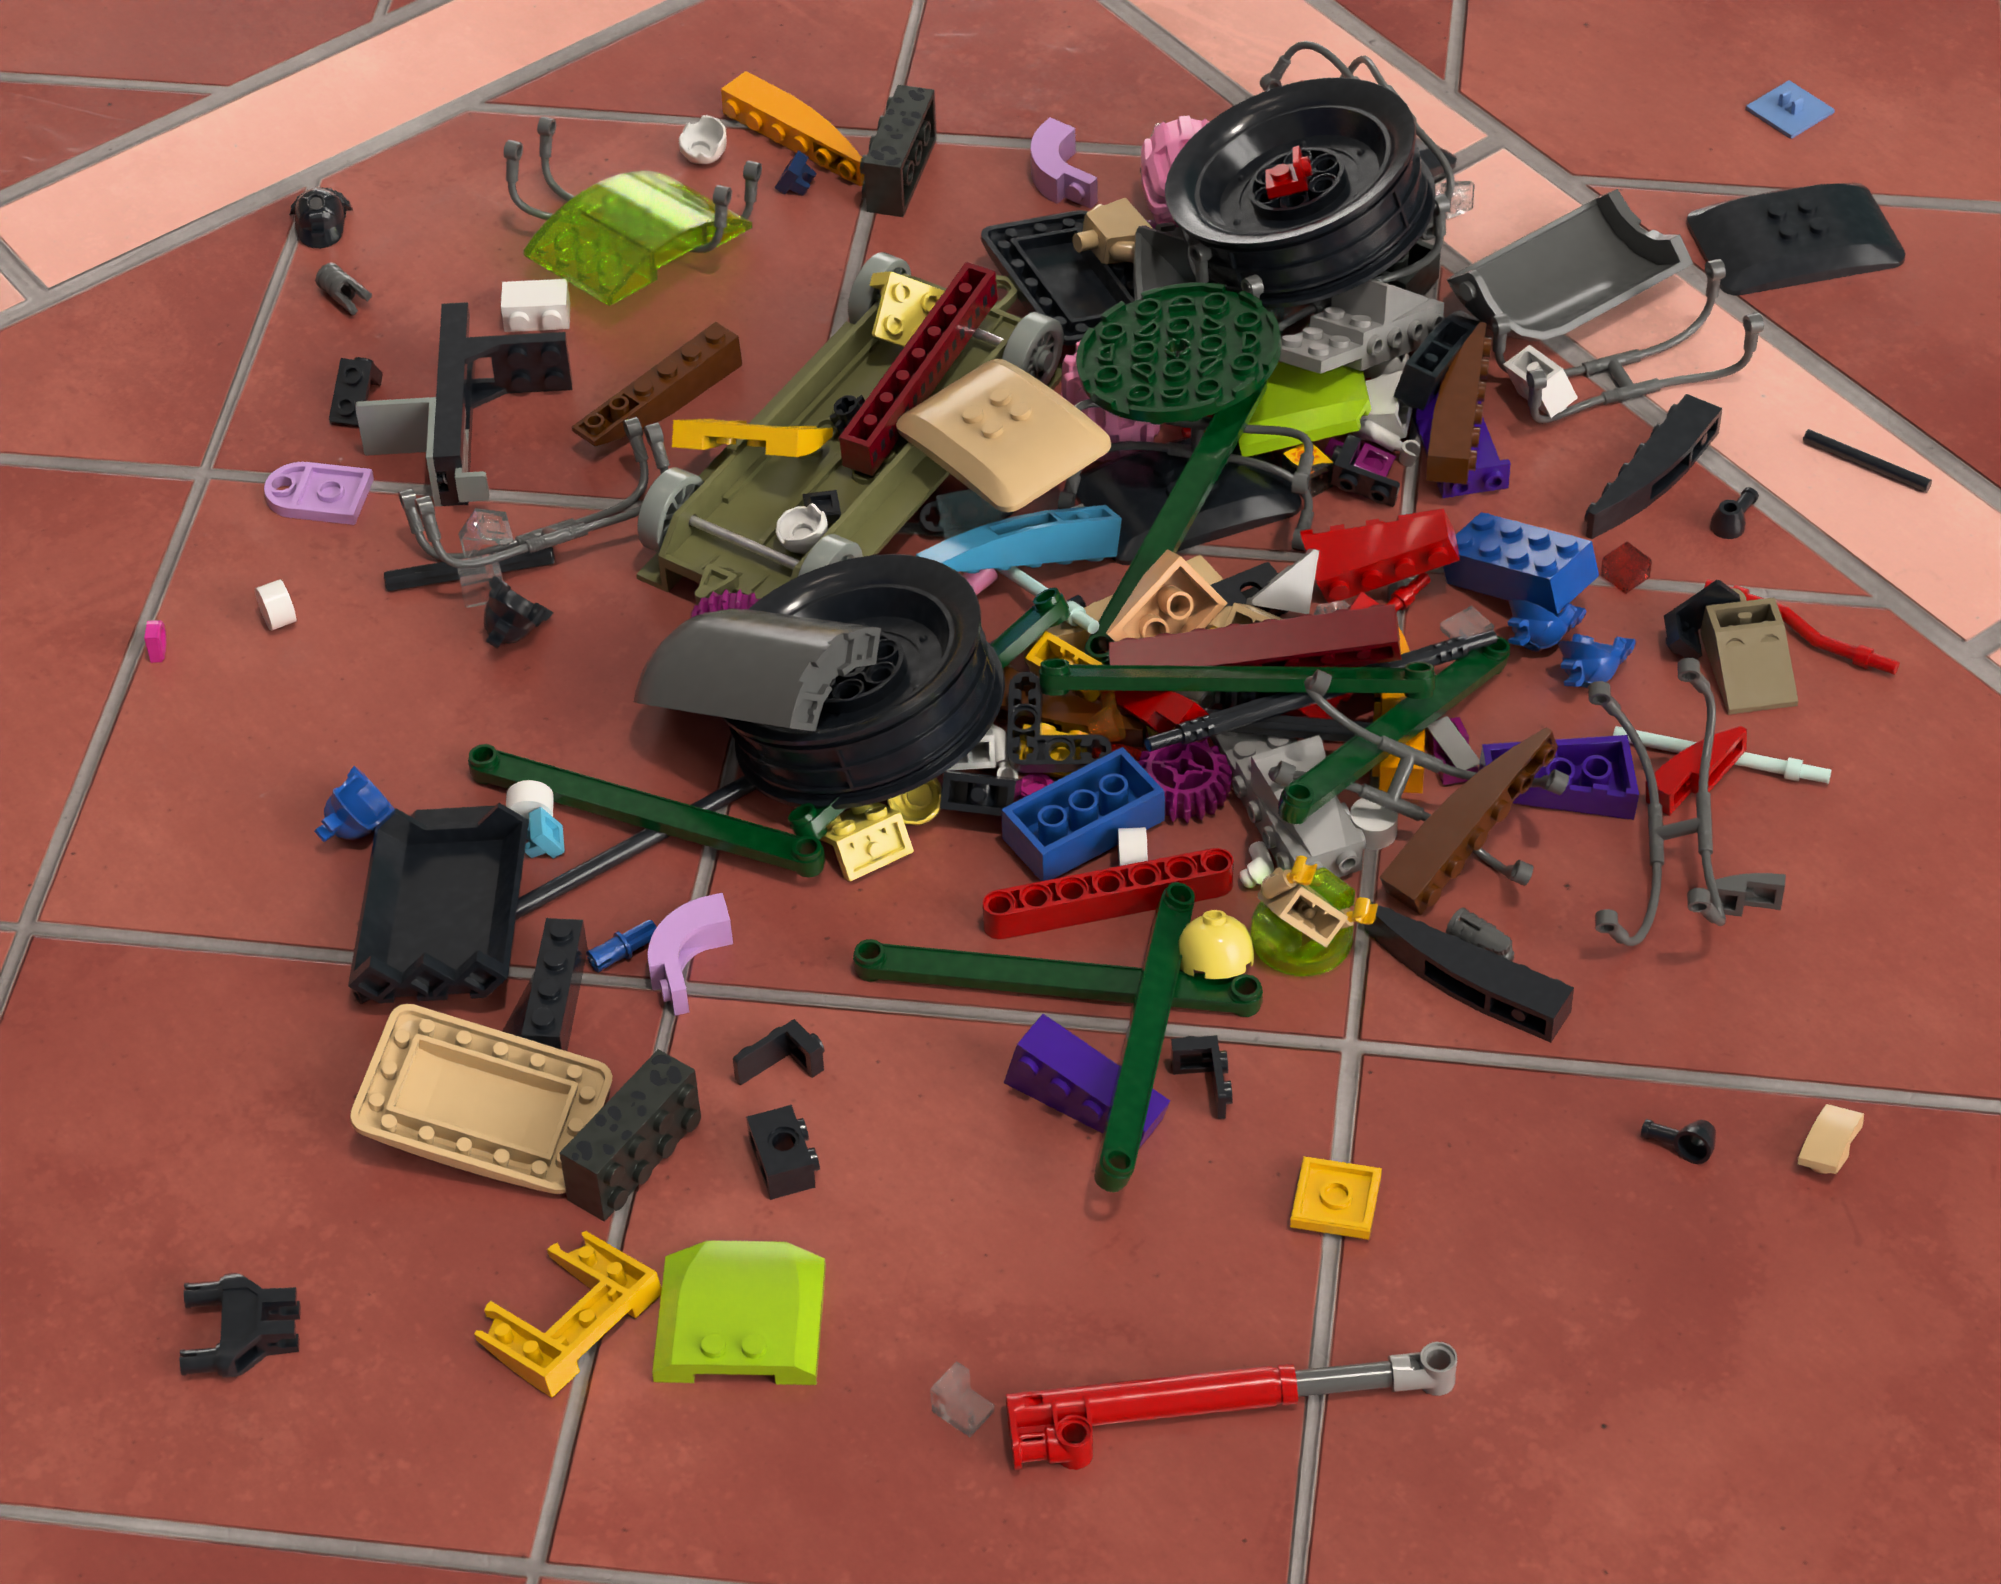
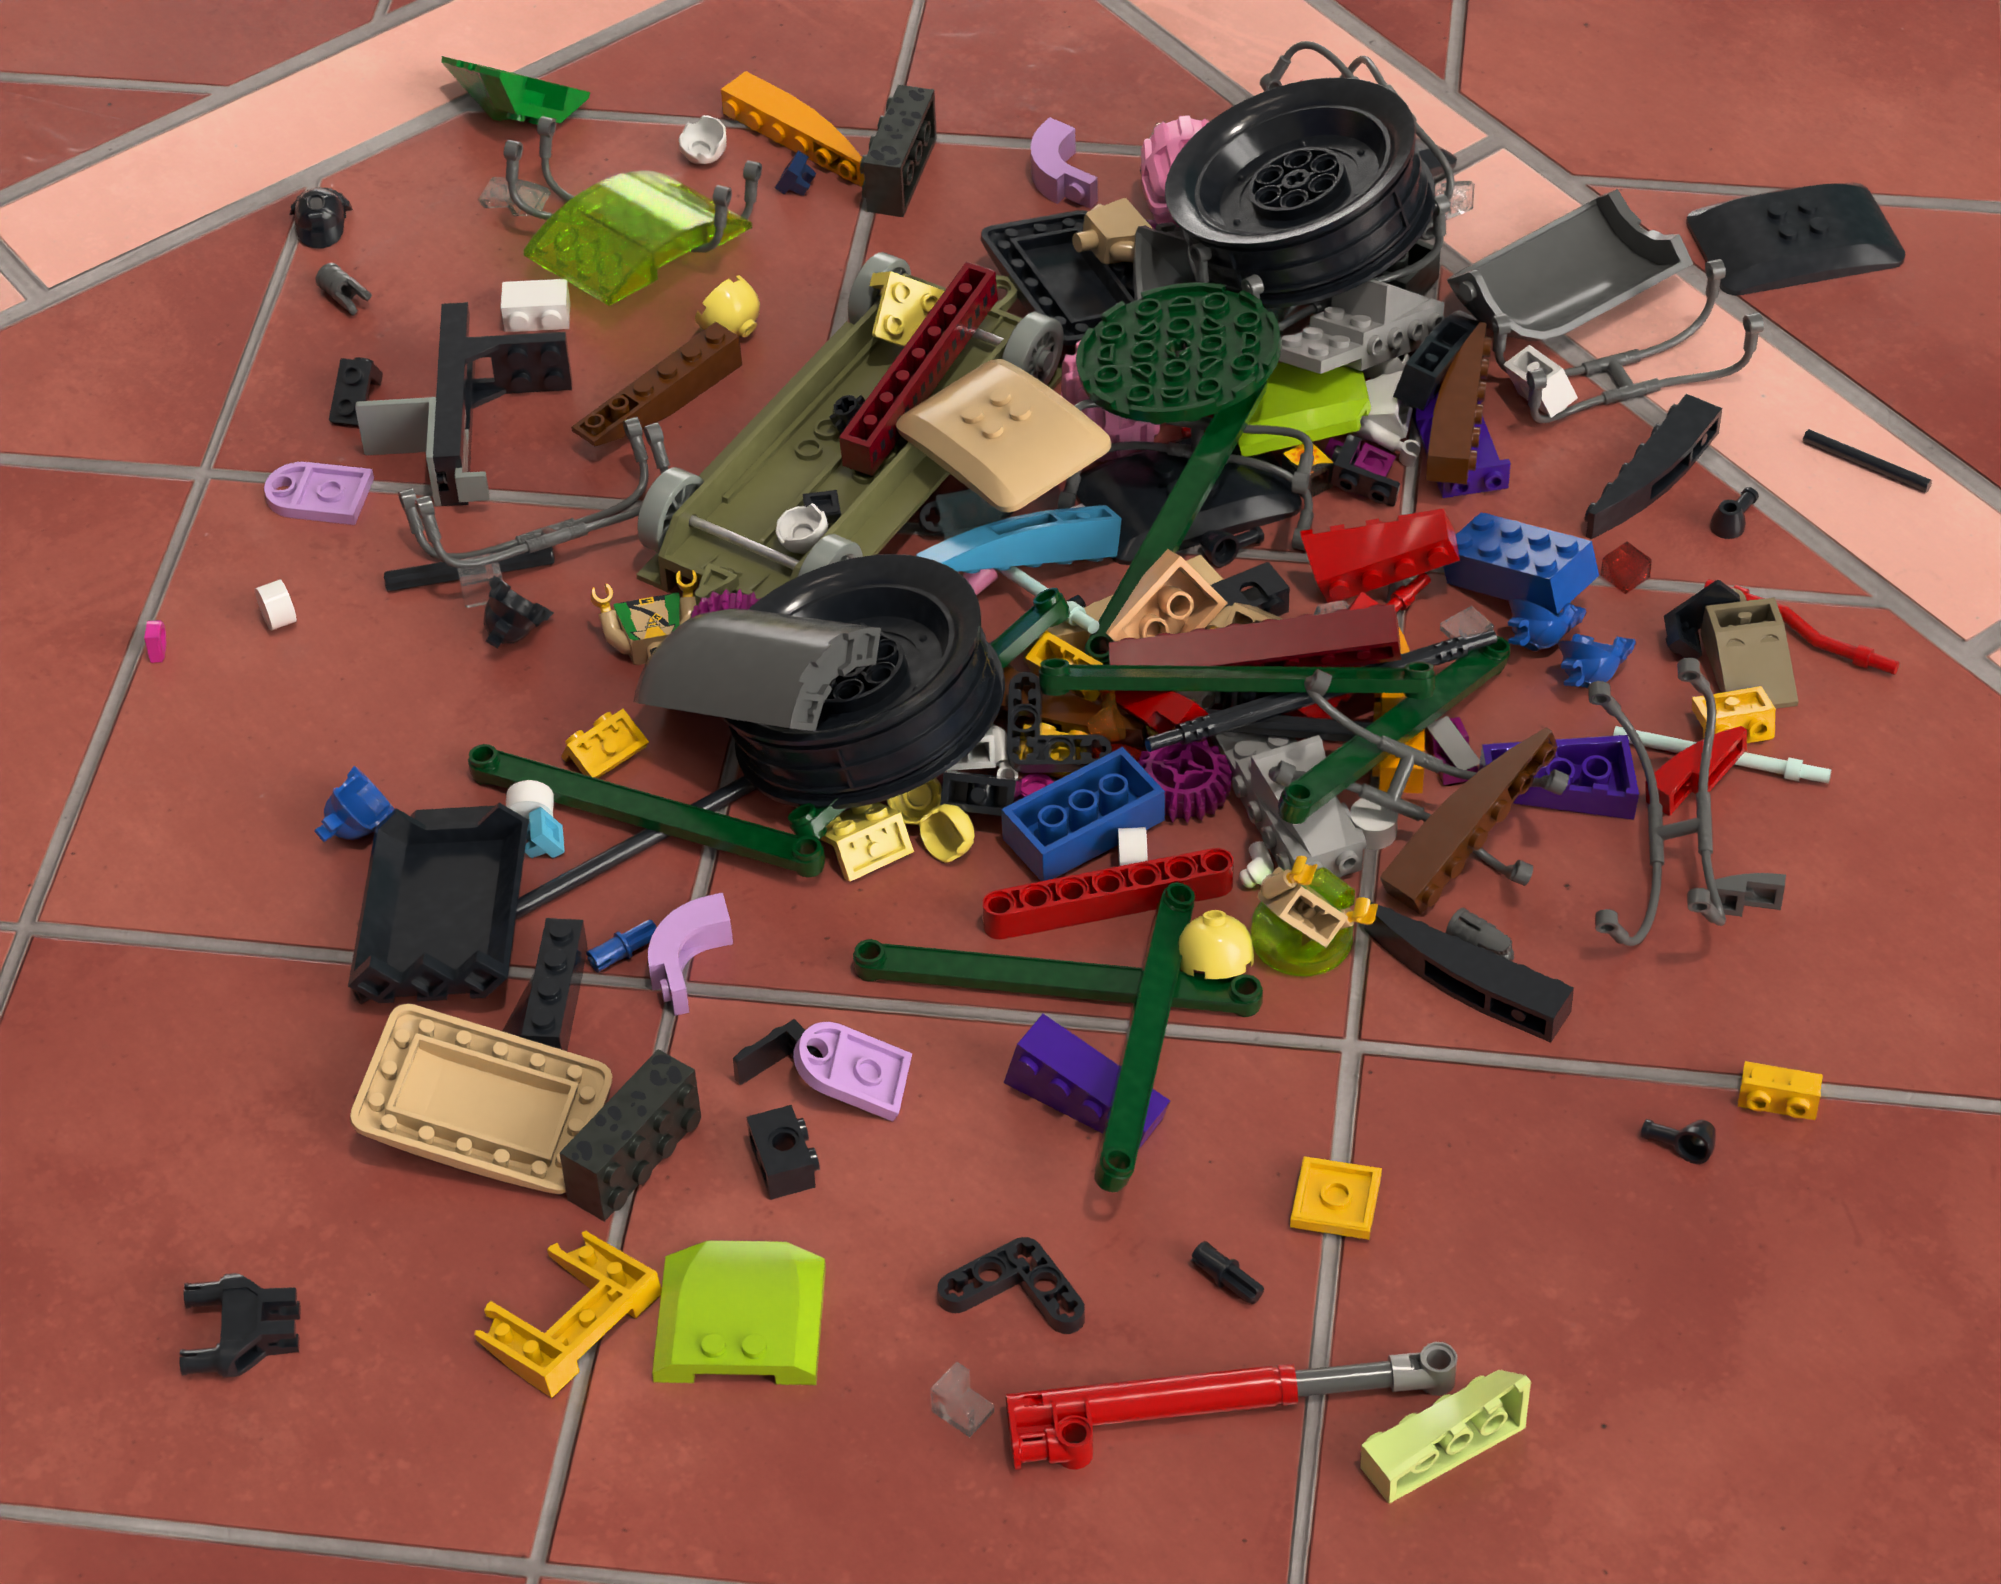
(486, 528): clear panel -> none
(497, 195): none -> clear slope
(515, 96): none -> green wedge
(605, 745): none -> yellow bracket
(644, 623): none -> torso
(731, 306): none -> light yellow cylinder
(778, 440): yellow wedge -> none
(853, 1068): none -> lavender tile
(947, 832): none -> light yellow hair
(1014, 1272): none -> black beam
(1203, 1055): black bracket -> none
(1223, 547): none -> black bar
(1226, 1272): none -> black axle
(1289, 178): red bracket -> none
(1290, 588): light grey tile -> none
(1446, 1433): none -> yellowish green wedge
(1743, 708): none -> yellow bracket
(1780, 1090): none -> yellow bracket
(1790, 109): medium blue piece -> none
(1830, 1139): tan slope -> none

